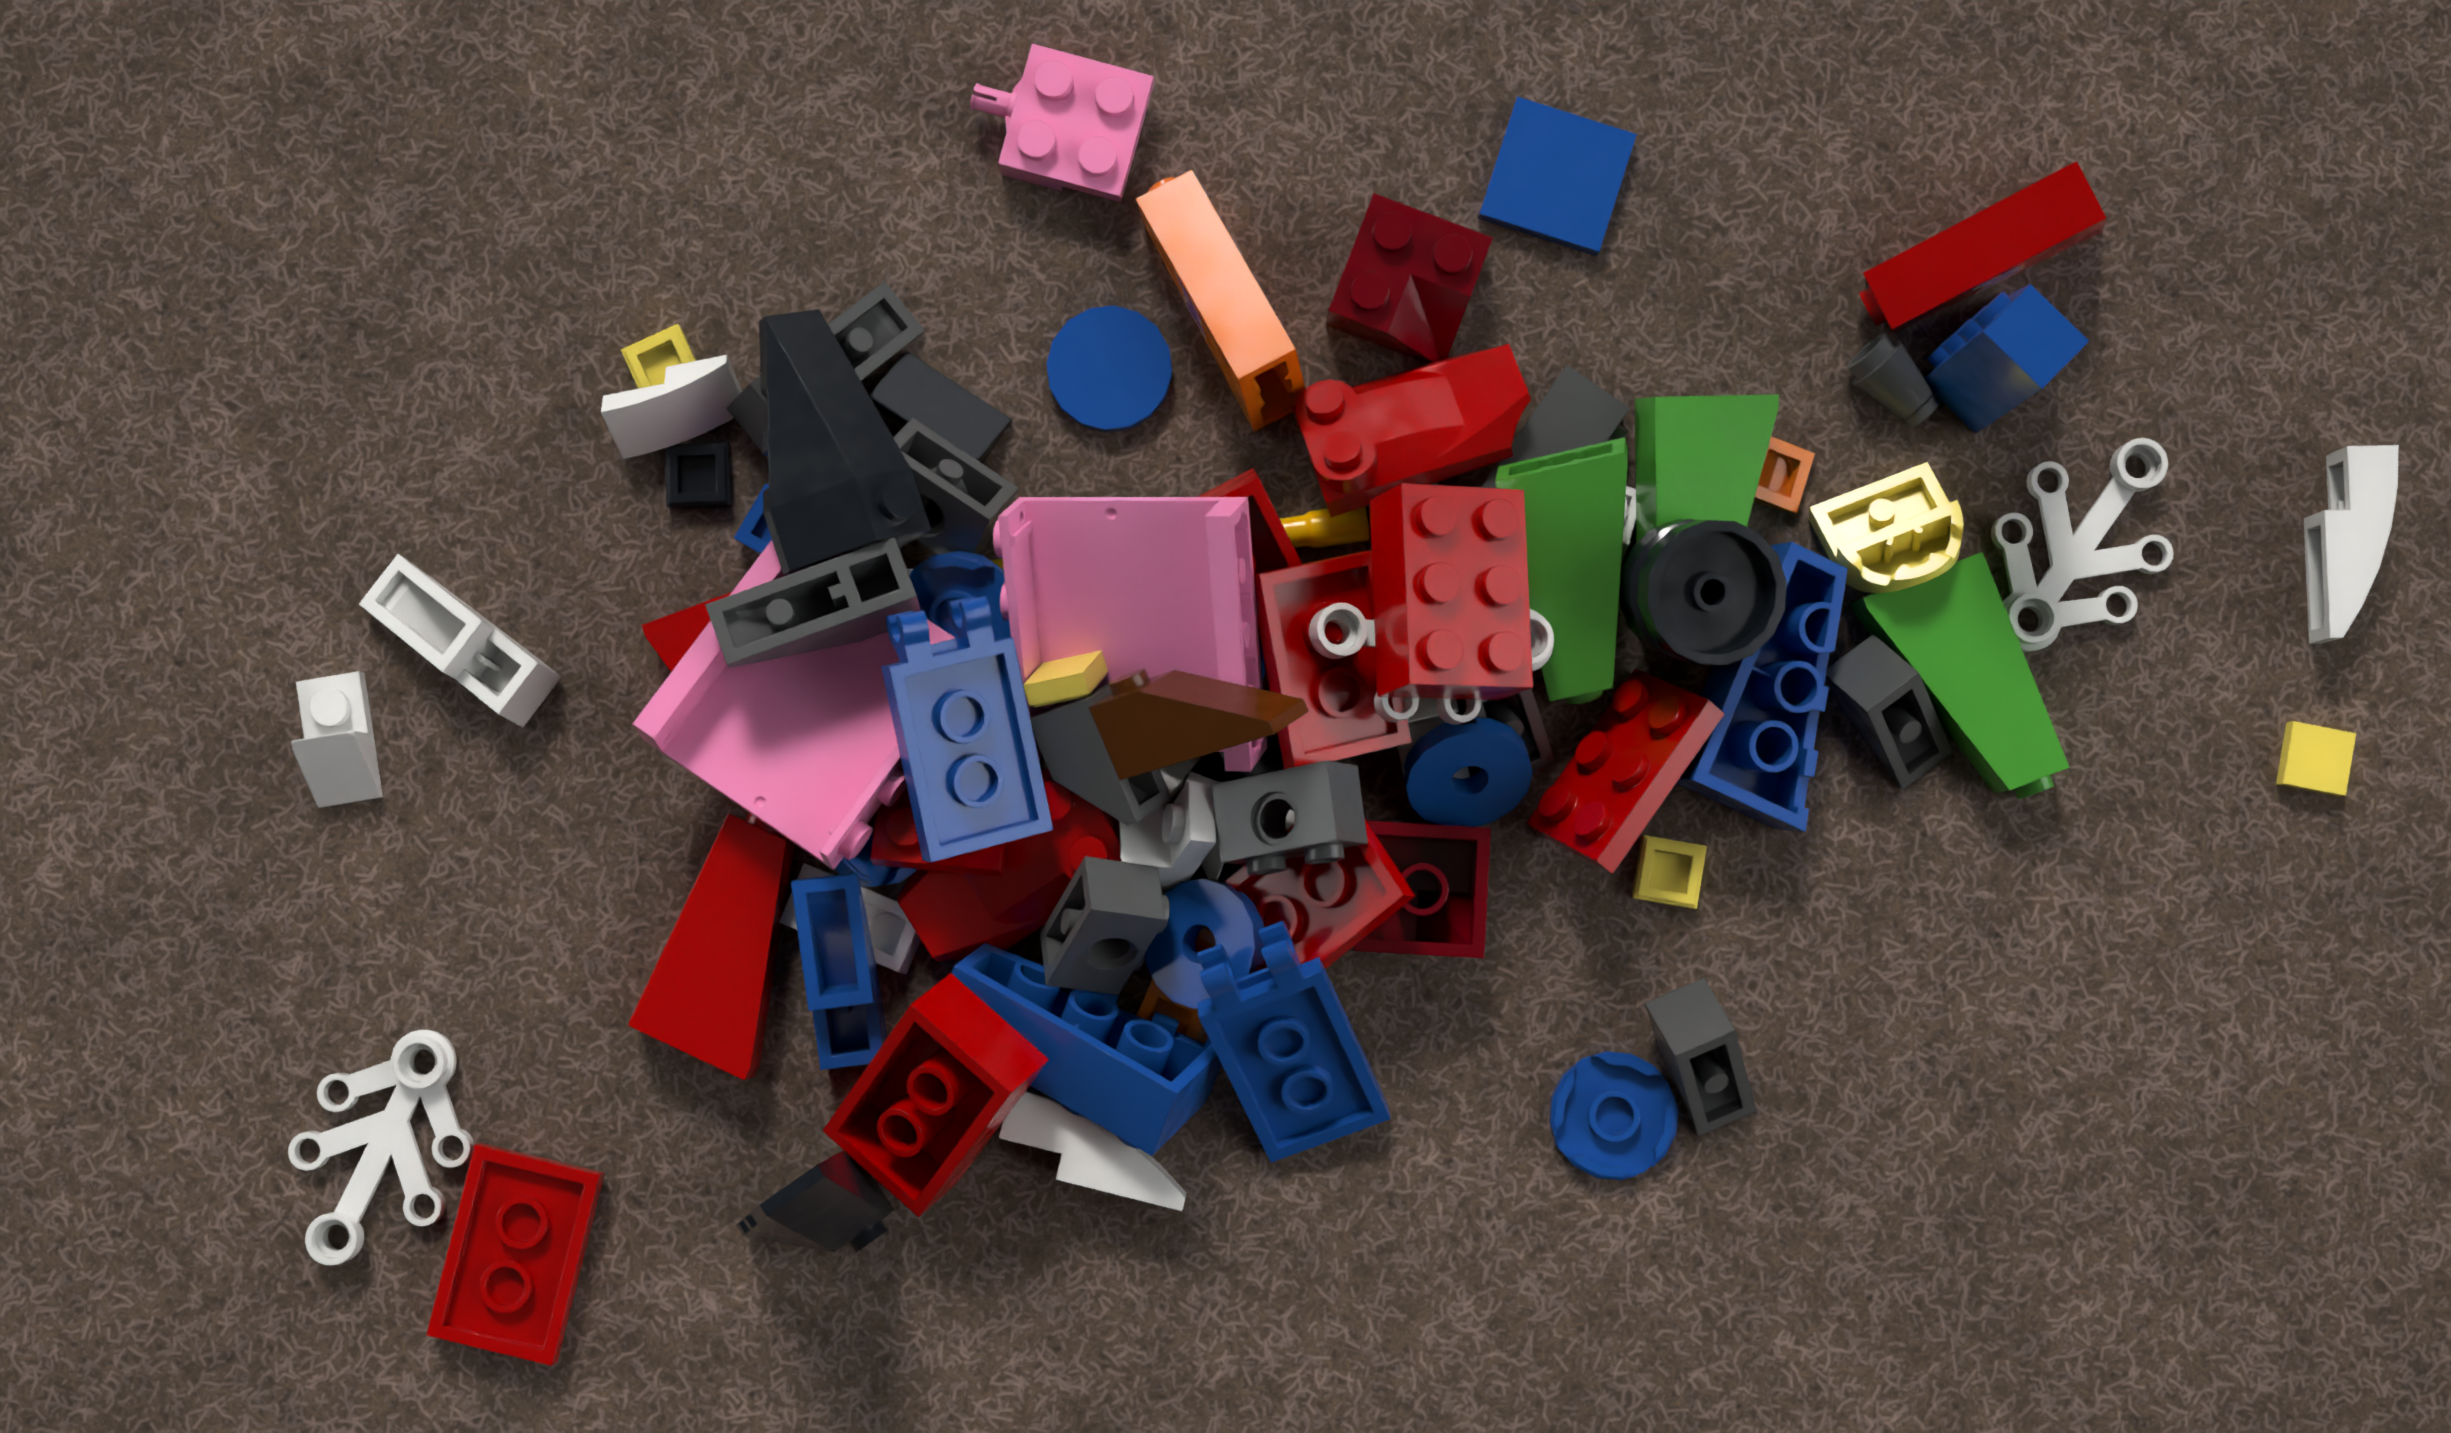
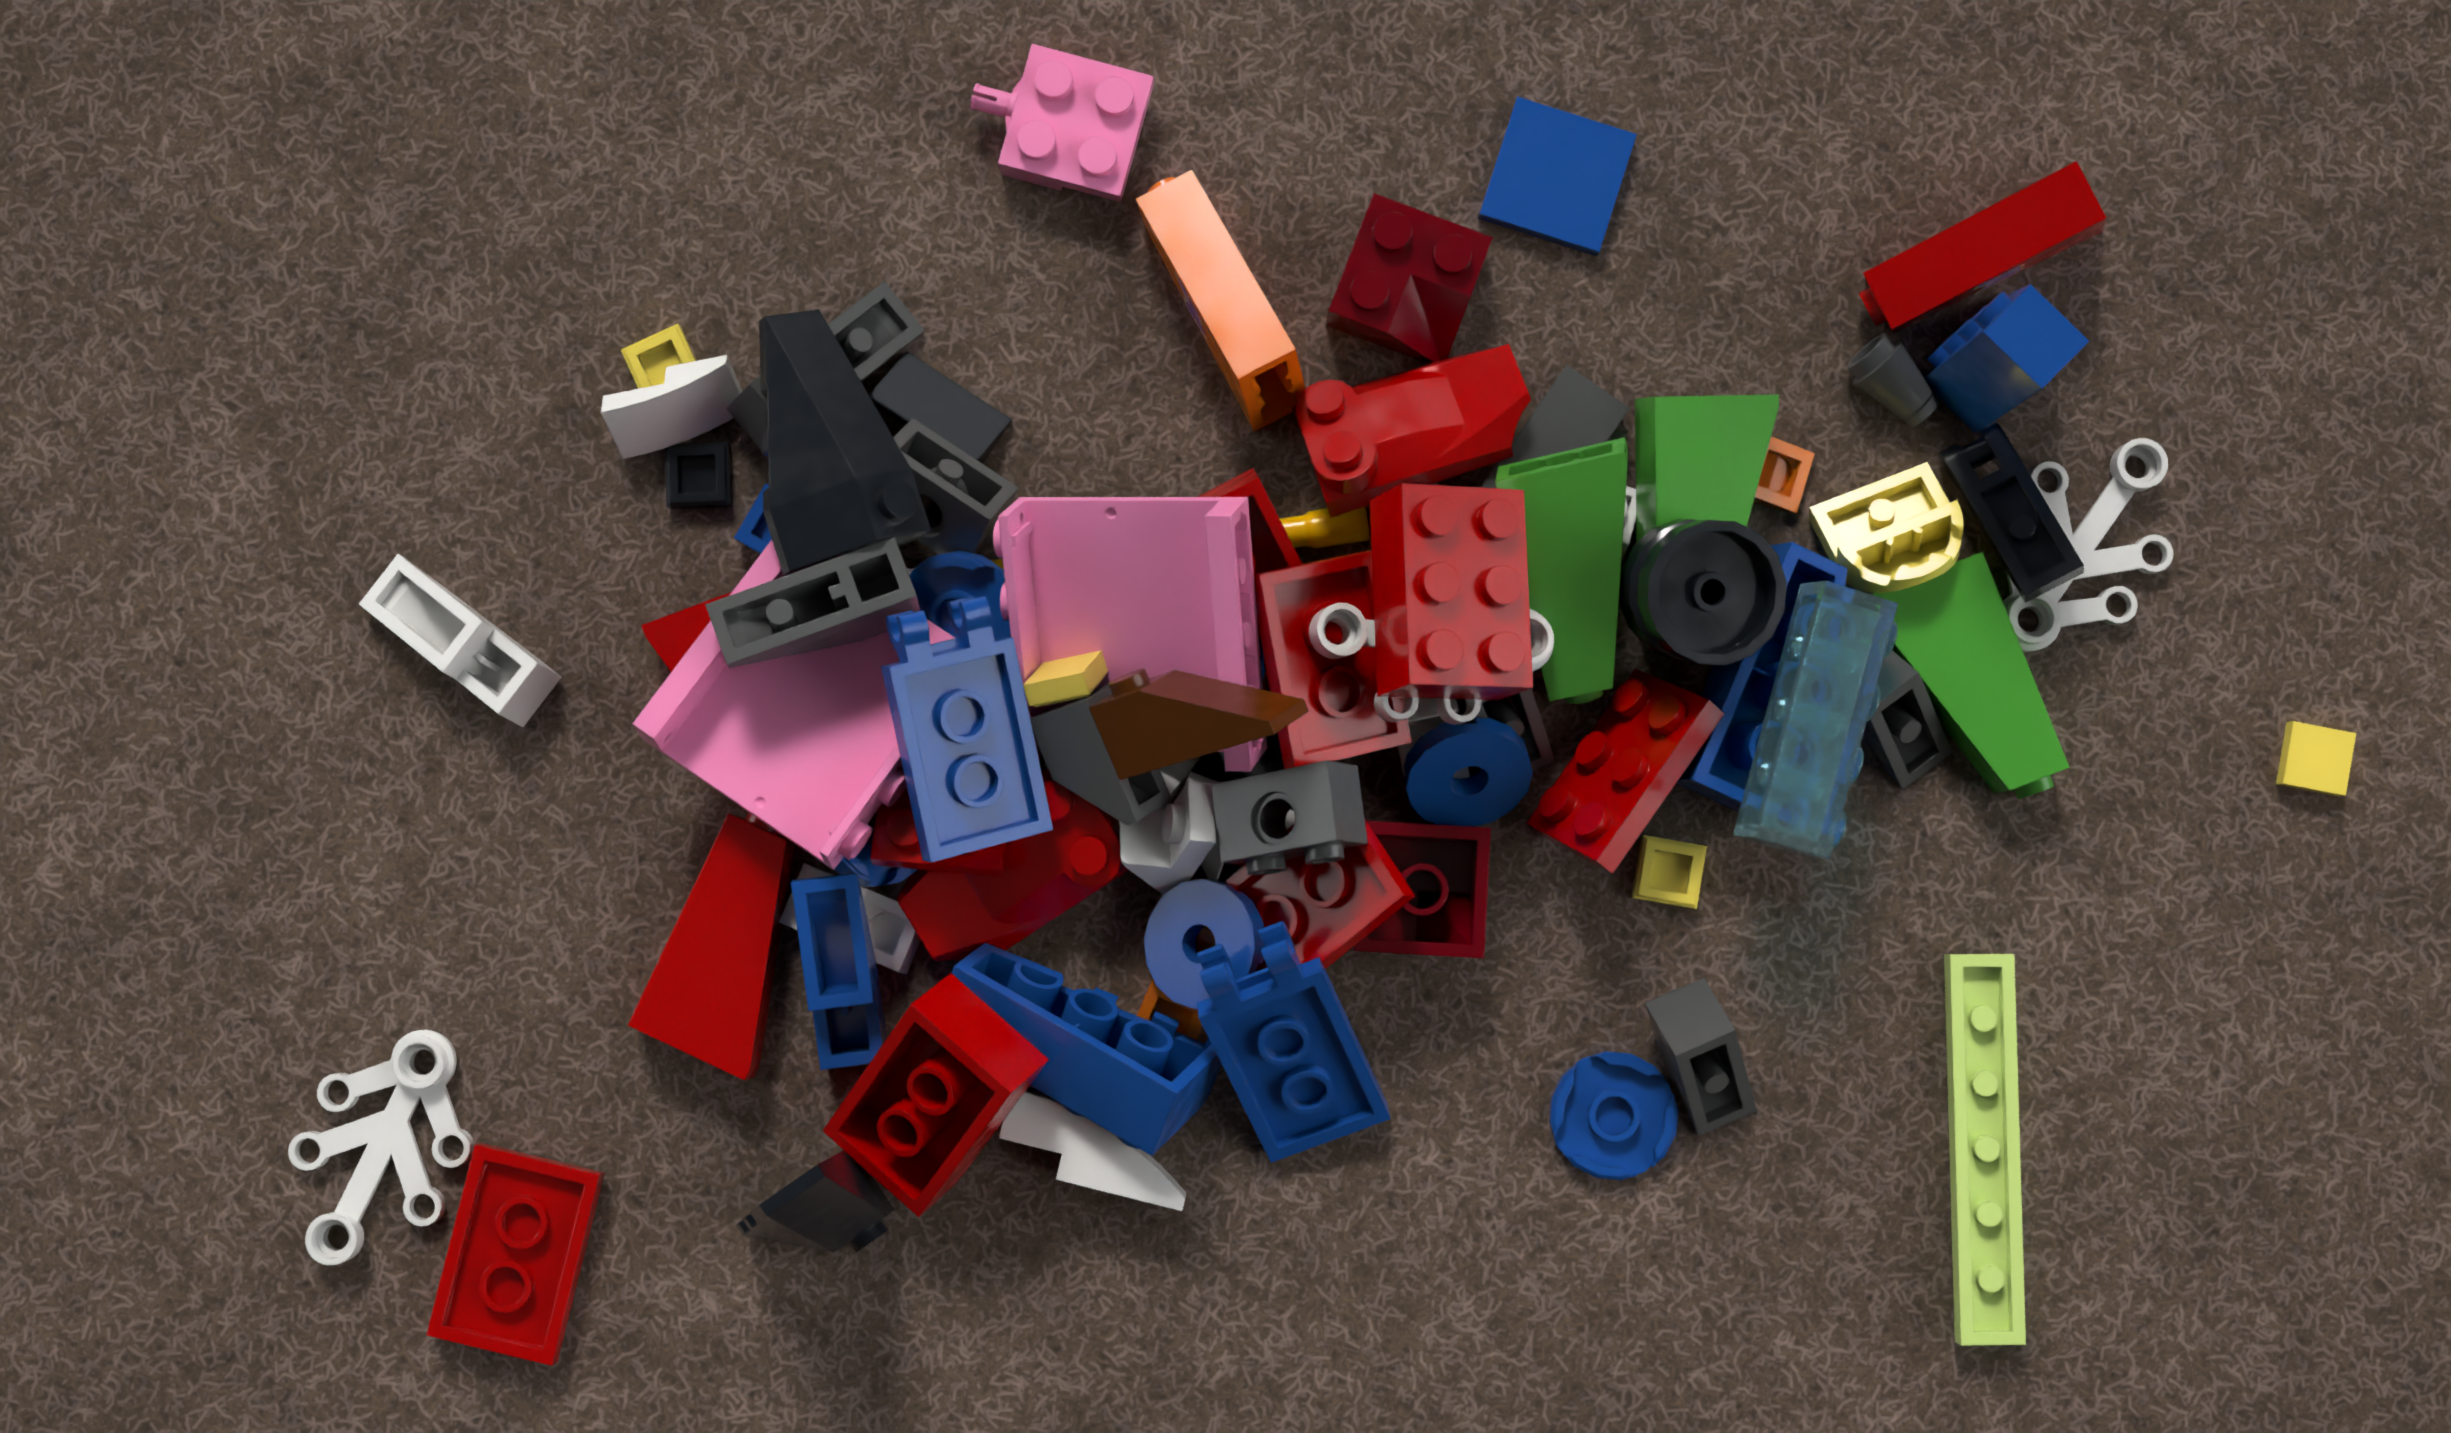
(338, 740): white slope -> none
(1103, 925): dark grey brick -> none
(1109, 368): blue tile -> none
(1817, 719): none -> clear light blue brick
(1984, 1149): none -> yellowish green plate
(2012, 514): none -> black plate
(2349, 538): white slope -> none

